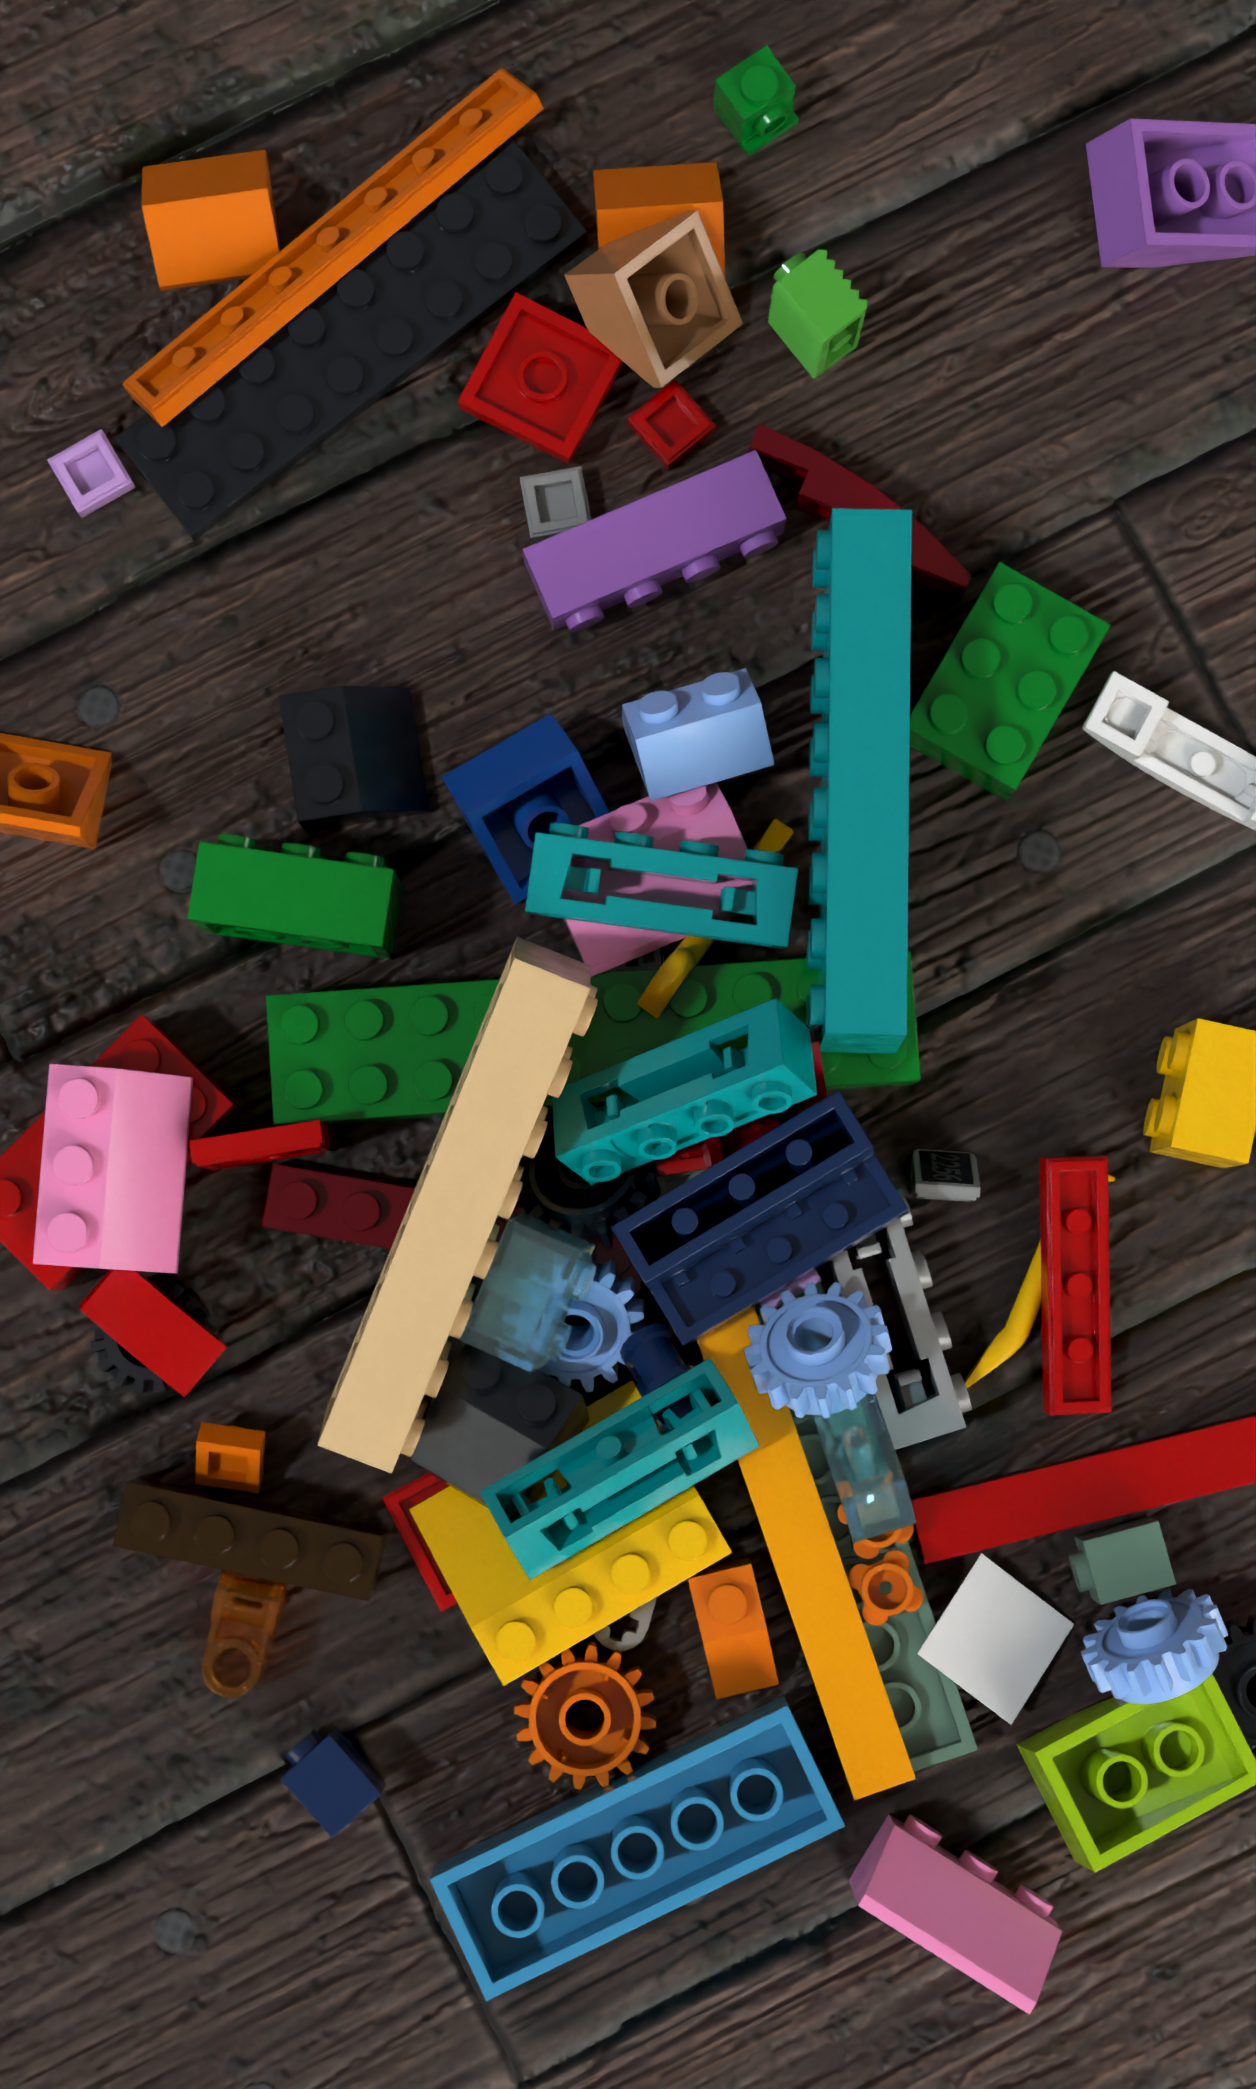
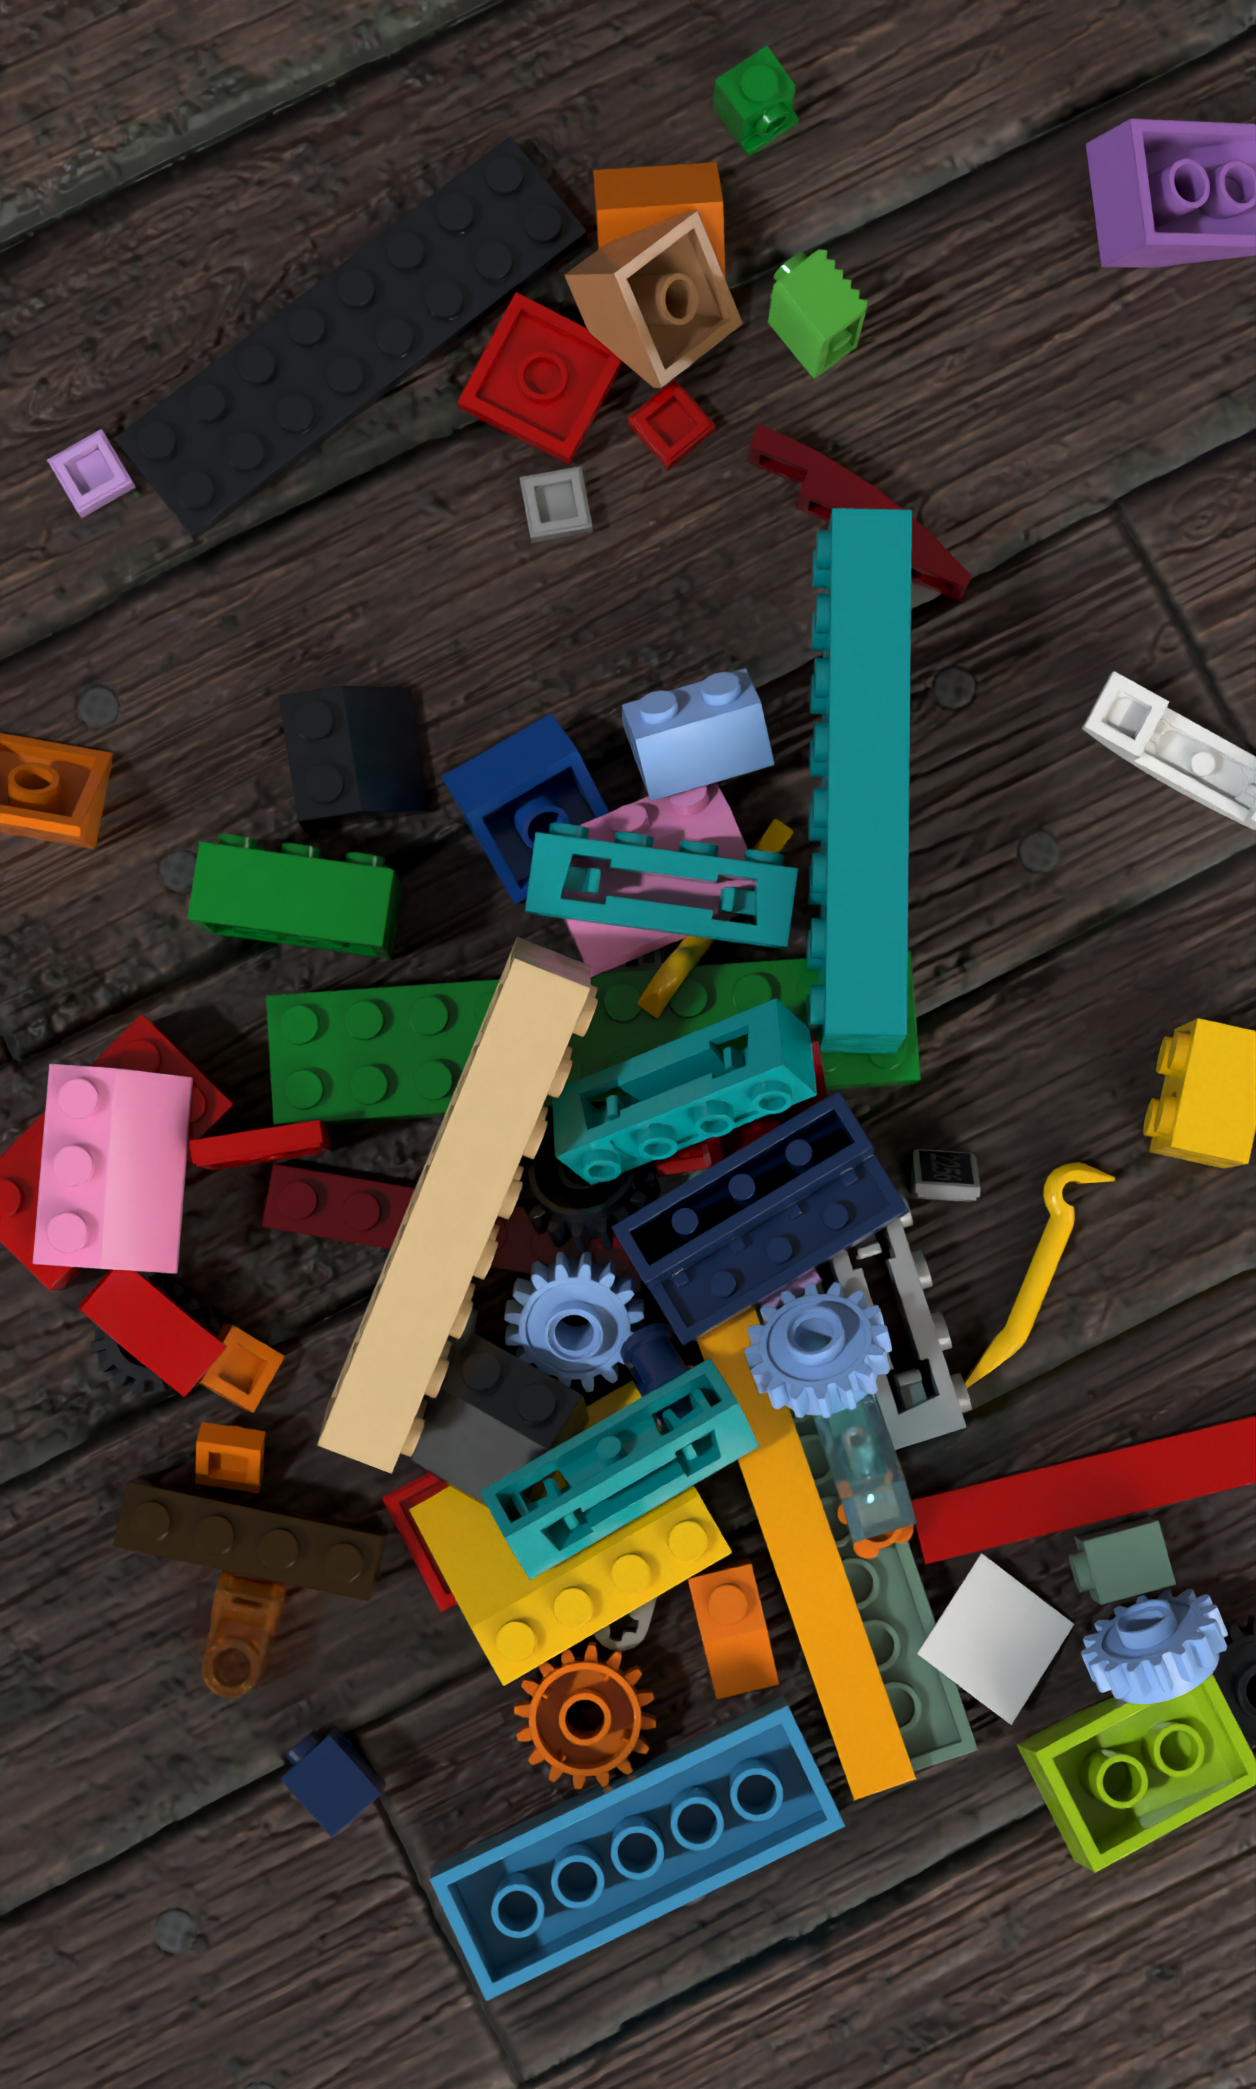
(209, 218): orange slope -> none
(242, 1369): none -> orange plate
(332, 246): orange tile -> none
(530, 1293): clear light blue brick -> none
(655, 542): medium lavender brick -> none
(900, 1598): orange plate -> none
(958, 1909): bright pink slope -> none
(1004, 681): green brick -> none
(1075, 1284): red tile -> none

